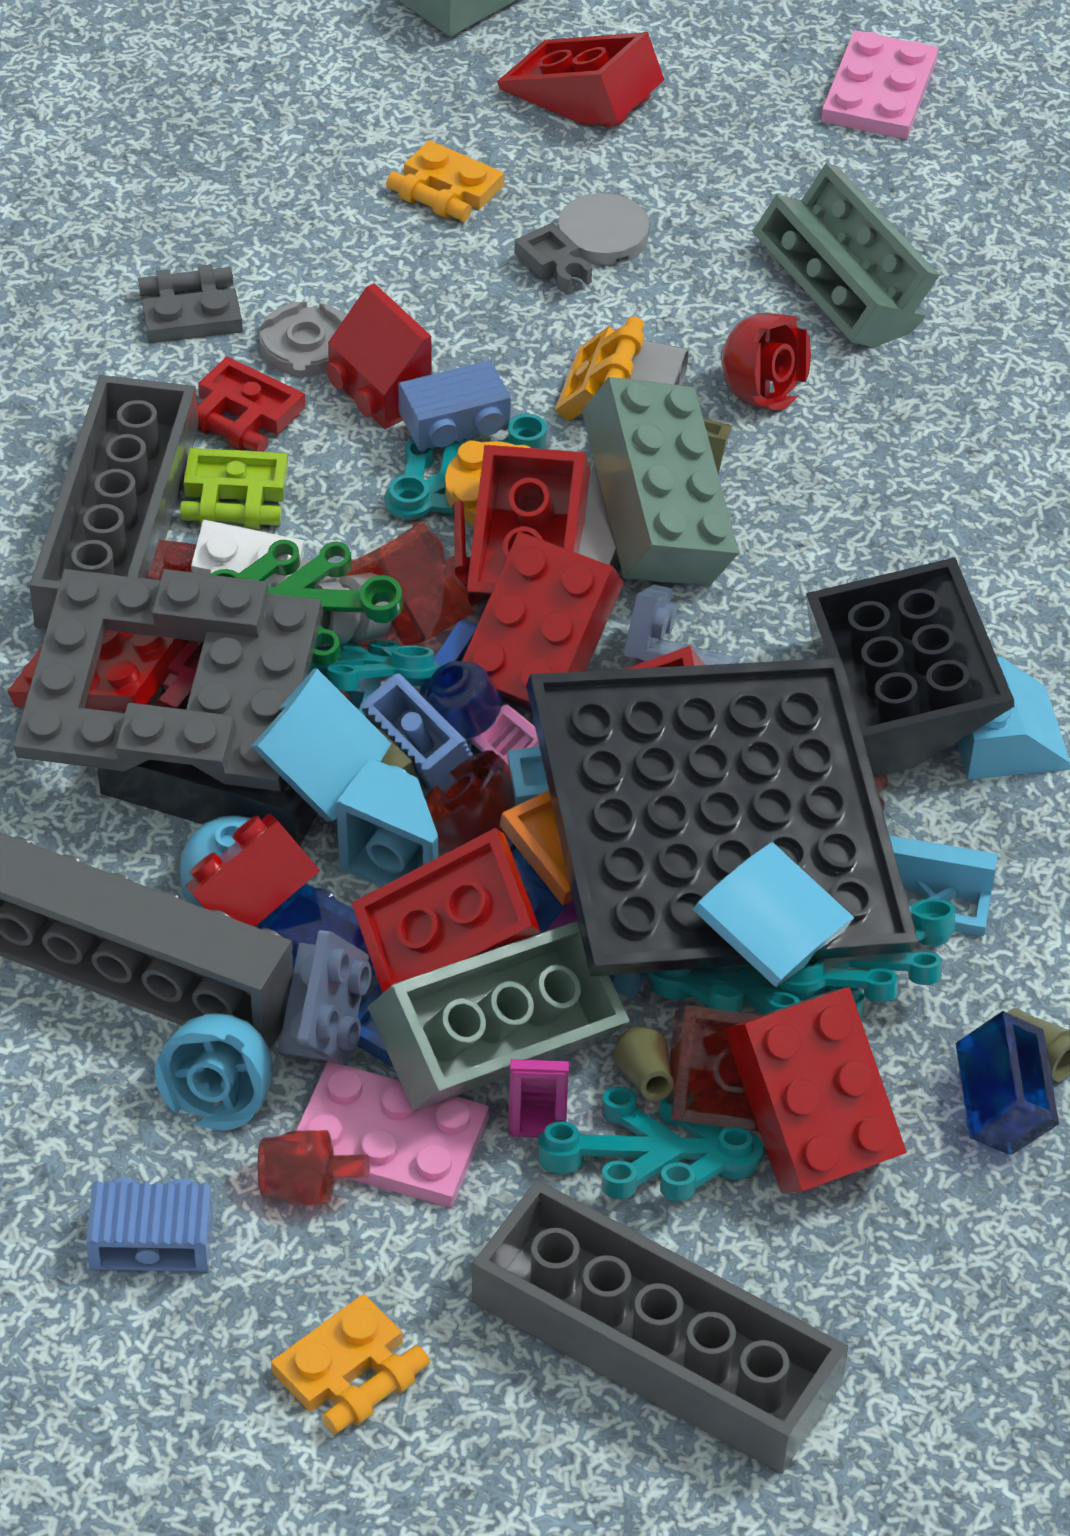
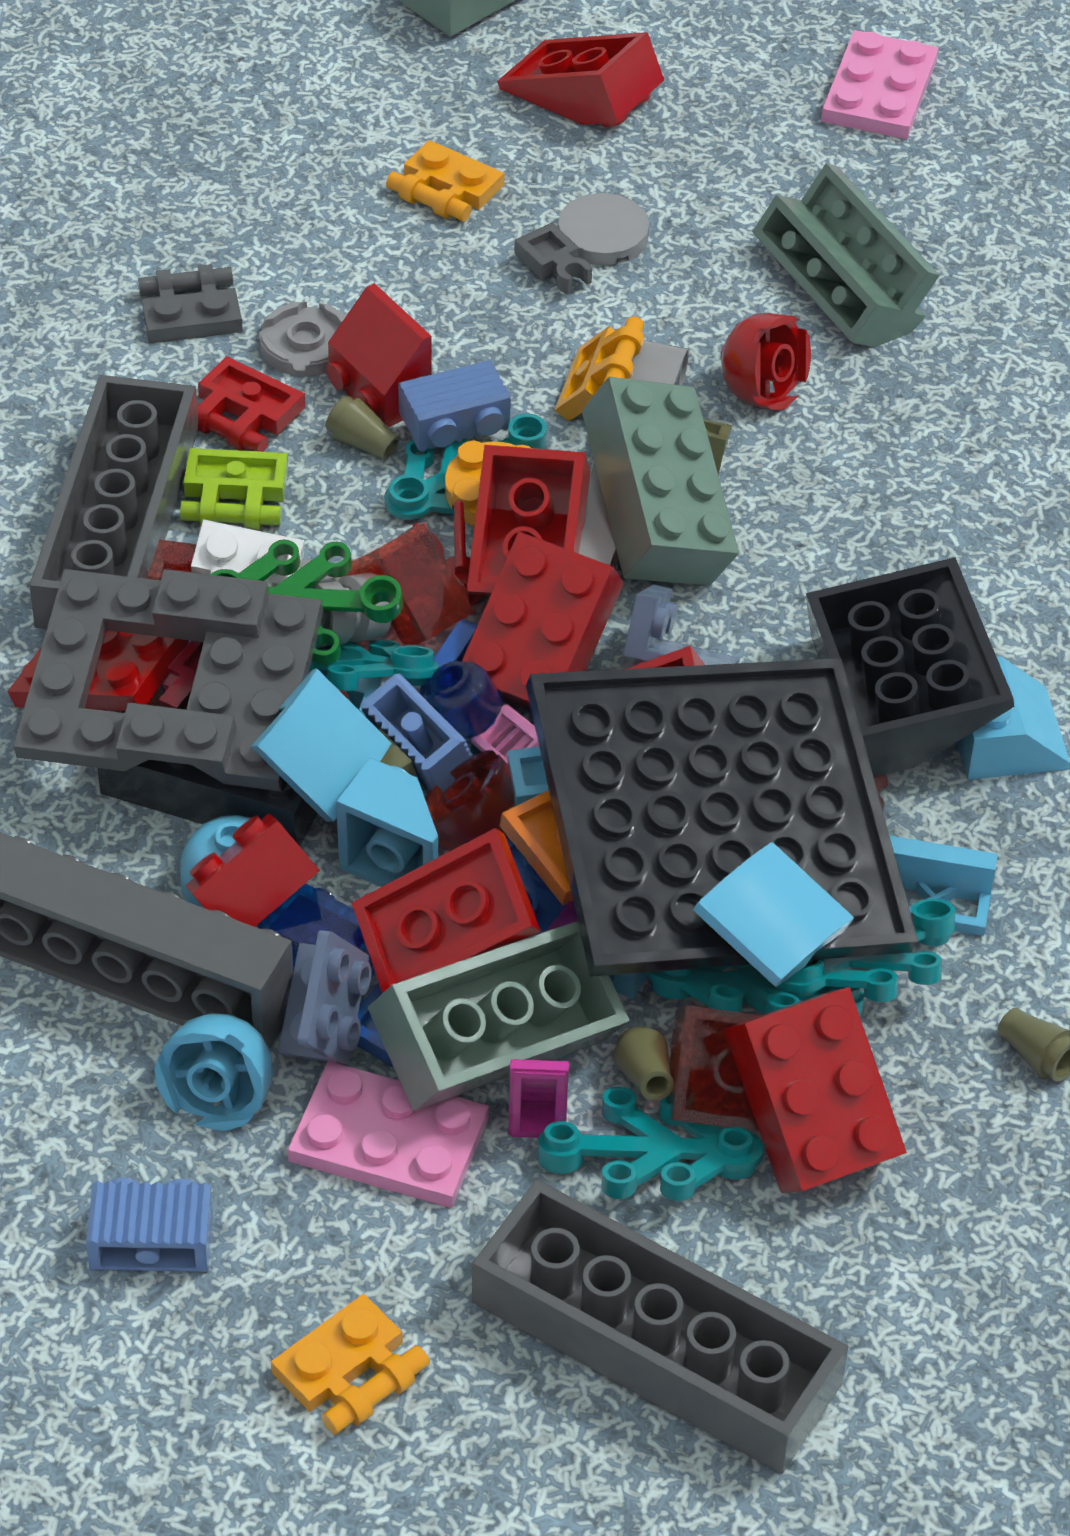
(303, 1167): clear red piece -> none
(361, 428): none -> olive cone
(1006, 1083): clear blue piece -> none

